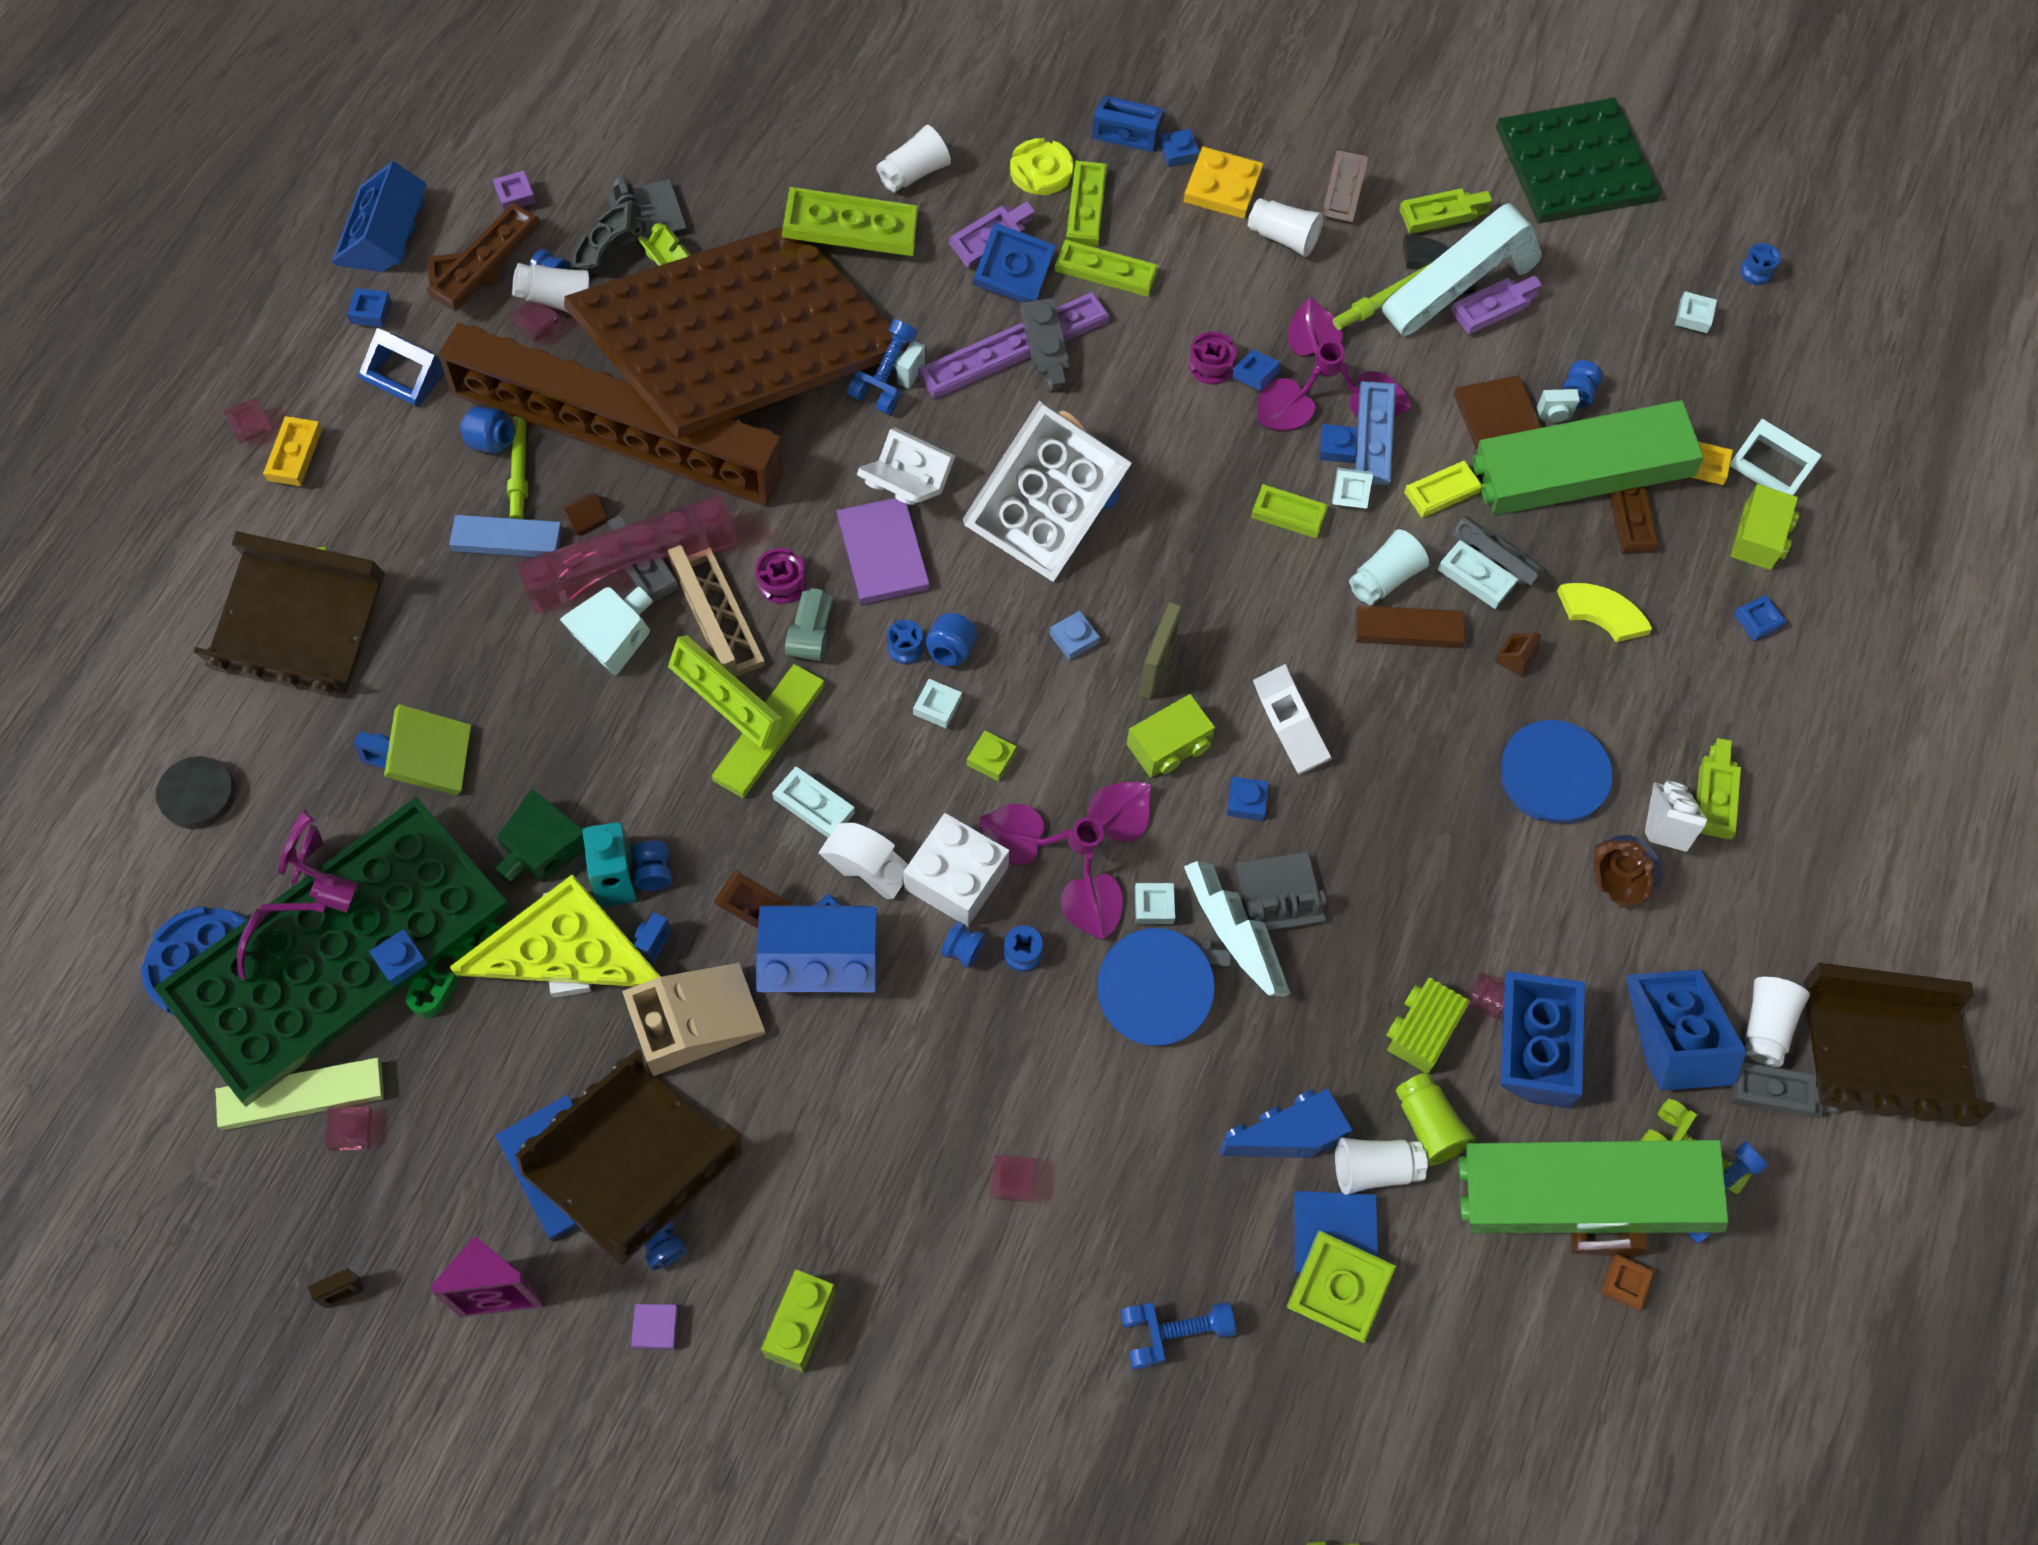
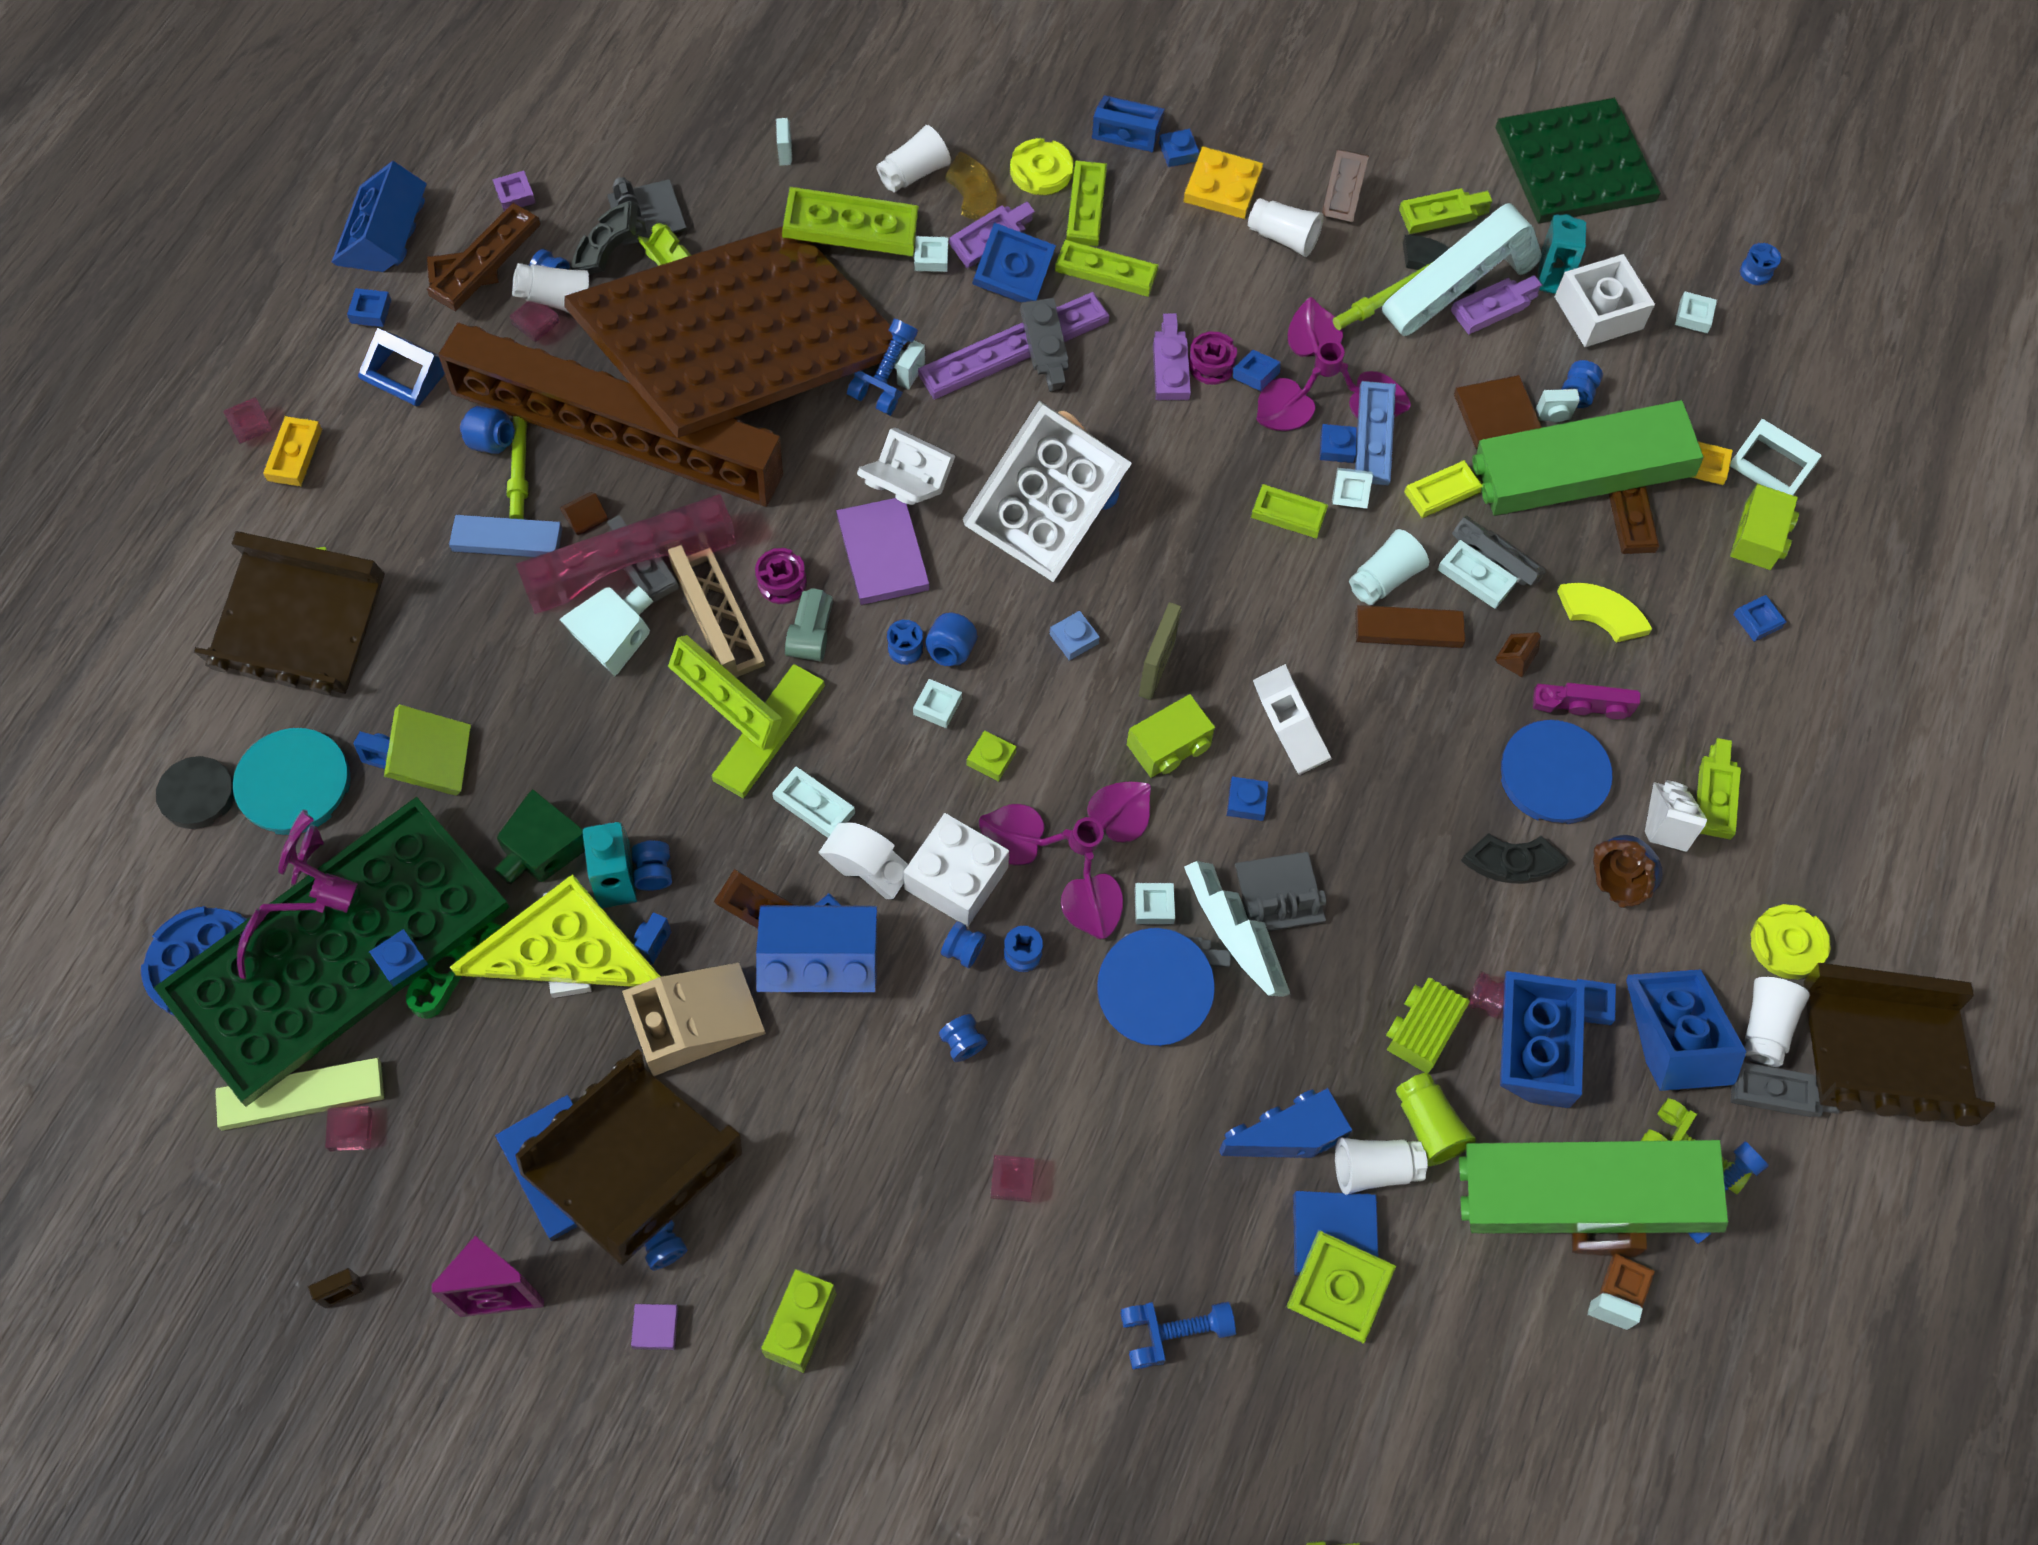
(289, 774): none -> teal tile
(784, 141): none -> light aqua tile
(931, 254): none -> light aqua plate
(963, 1037): none -> blue wheel
(974, 185): none -> clear yellow tile
(1171, 362): none -> medium lavender hinge
(1514, 862): none -> pearl dark grey tile
(1564, 241): none -> teal torso
(1584, 699): none -> magenta hinge
(1599, 1002): none -> blue plate
(1604, 300): none -> white brick
(1615, 1311): none -> light aqua tile
(1789, 941): none -> neon yellow tile

